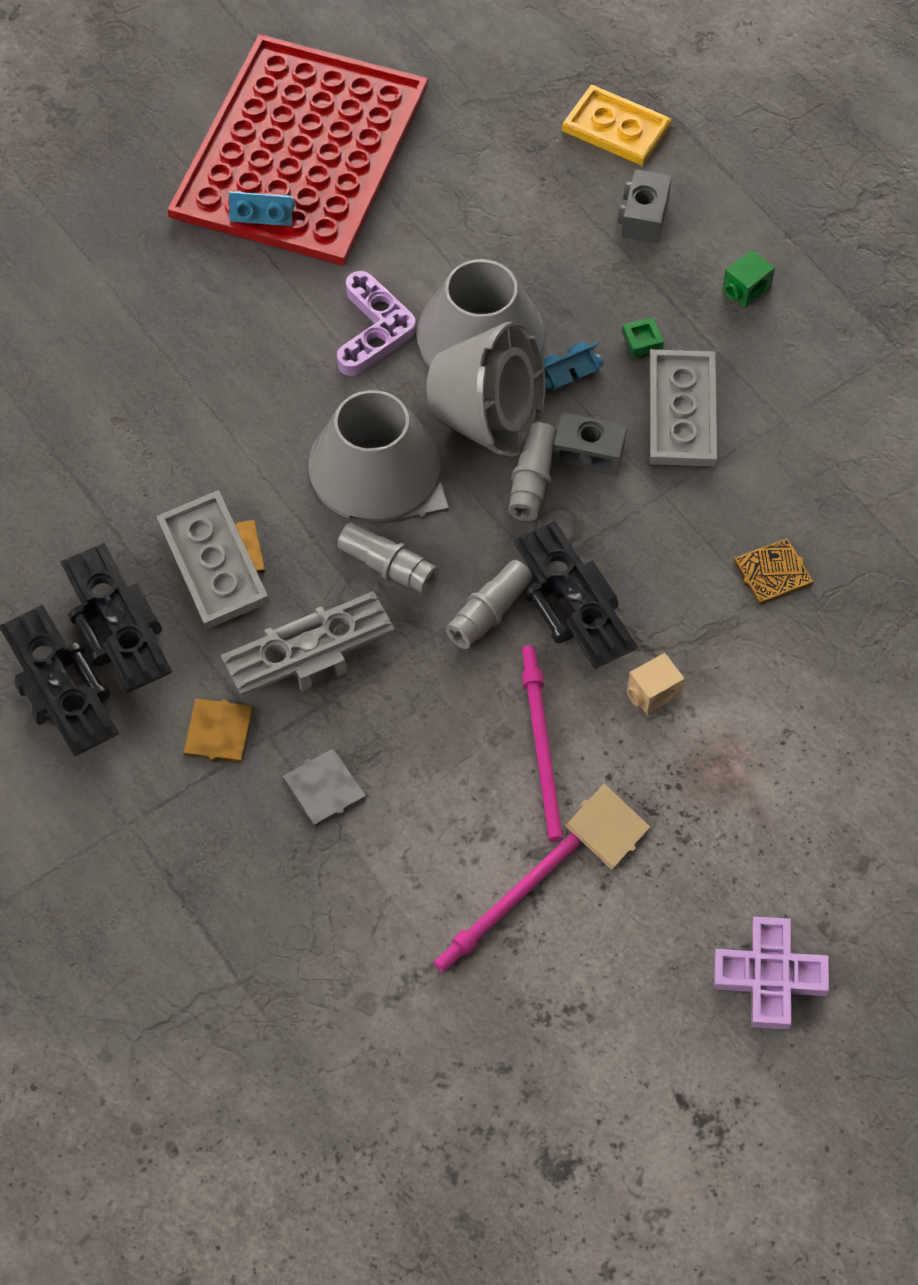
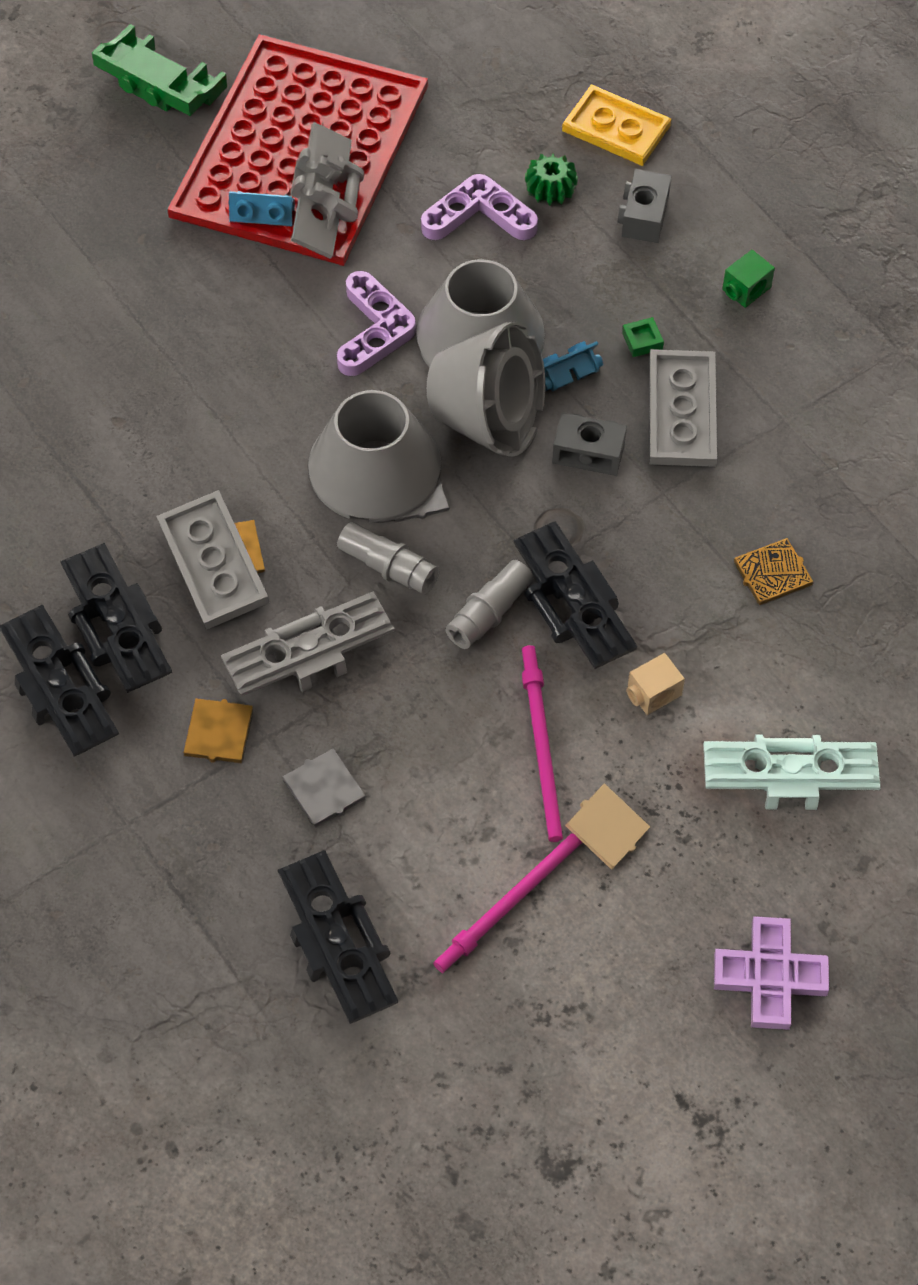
(155, 76): none -> green bracket
(315, 173): none -> light grey piece
(329, 942): none -> black piece
(483, 202): none -> lavender beam
(532, 473): light grey piece -> none
(551, 179): none -> green gear
(791, 774): none -> light aqua piece

